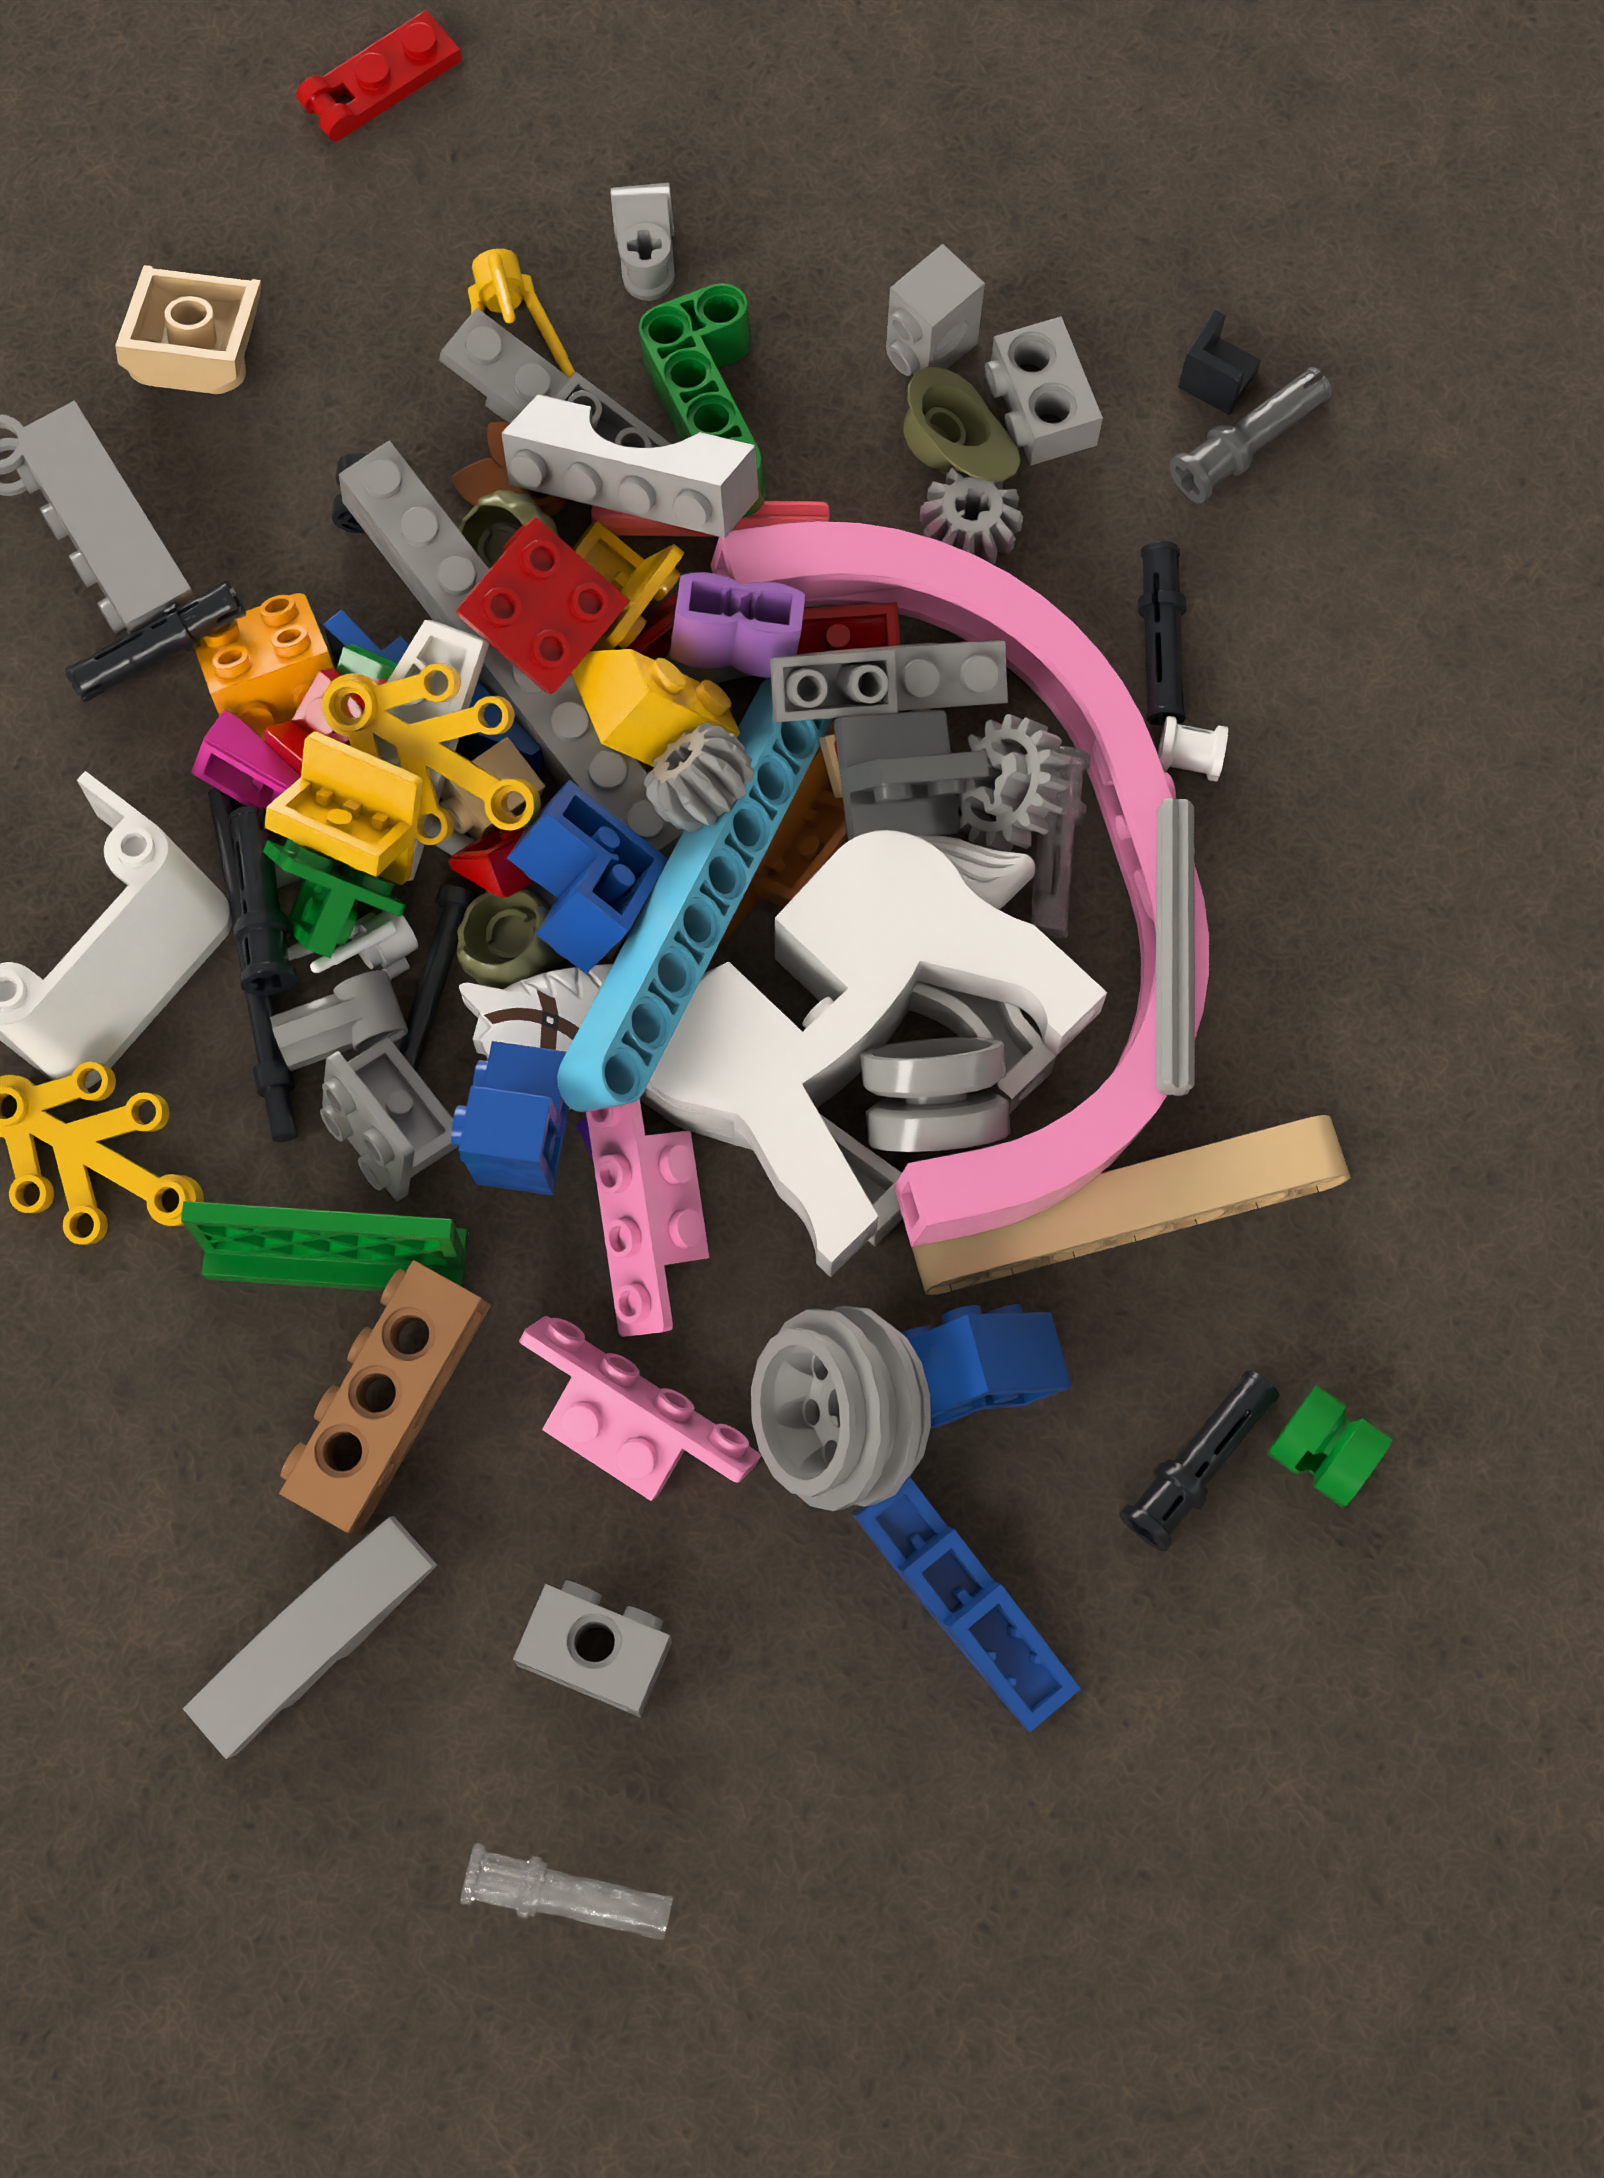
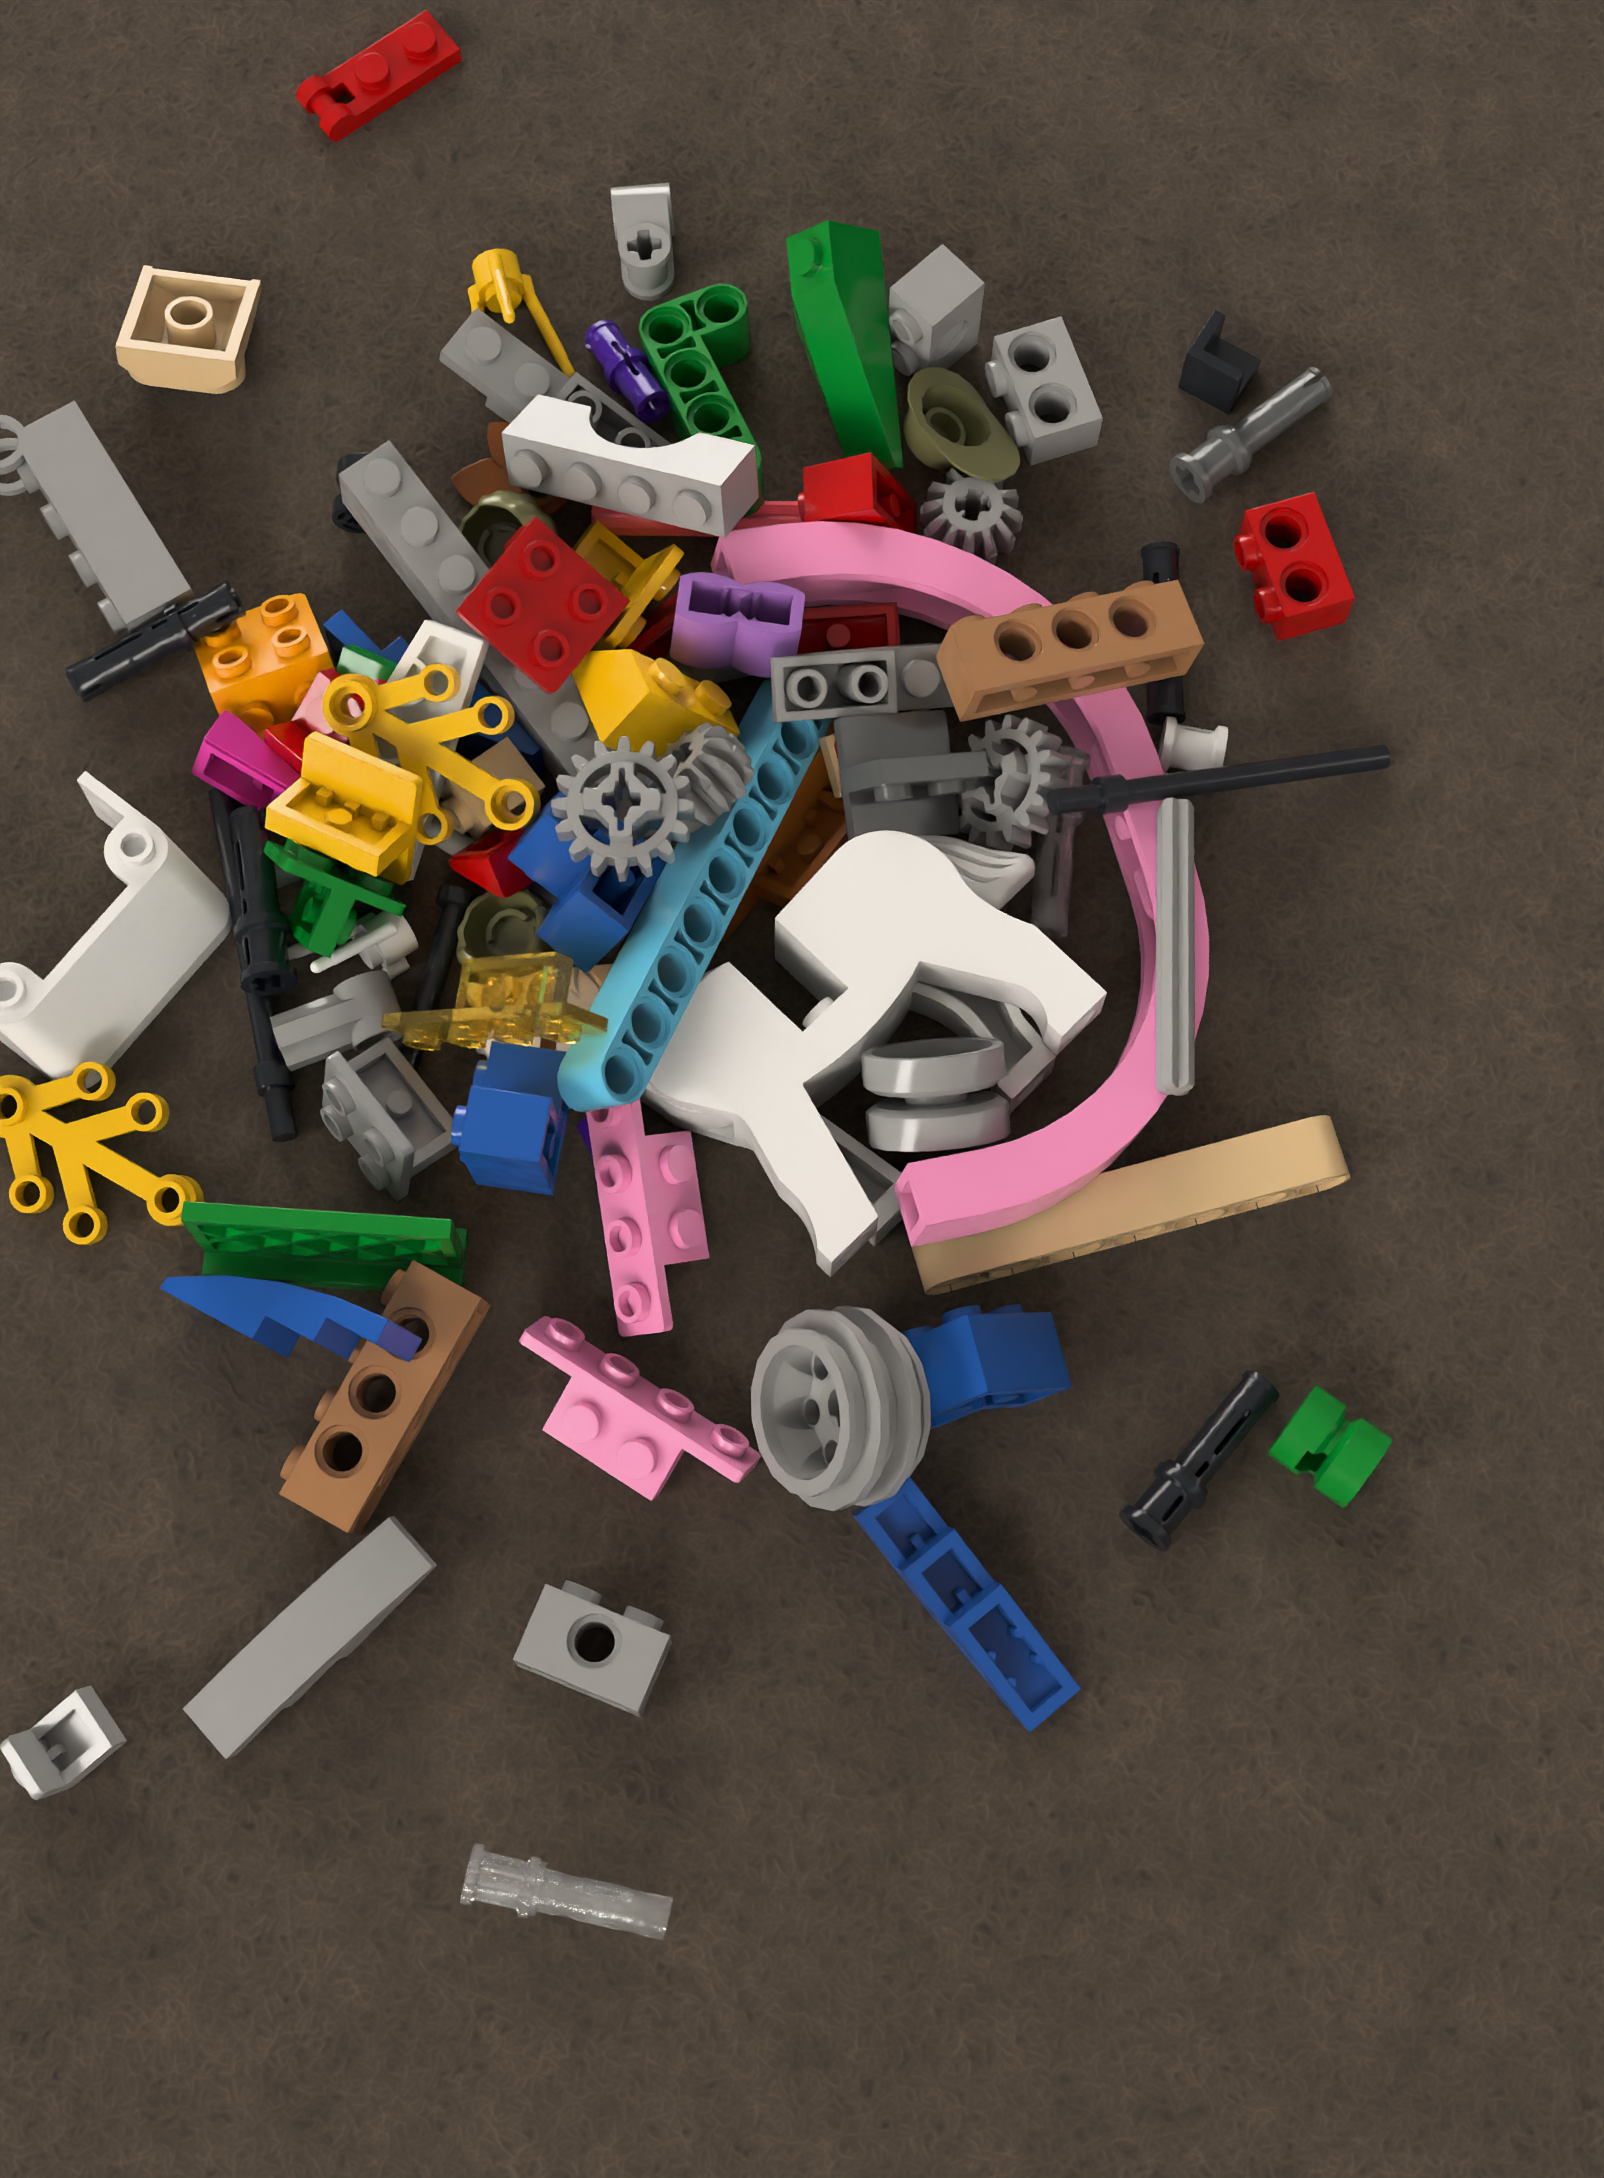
(63, 1745): none -> light grey bracket
(281, 1312): none -> blue slope
(503, 1001): none -> clear yellow bracket
(627, 371): none -> dark purple pin
(648, 809): none -> light grey gear
(846, 334): none -> green wedge
(856, 492): none -> red slope
(988, 683): none -> medium nougat brick
(1115, 793): none -> black bar
(1306, 566): none -> red brick

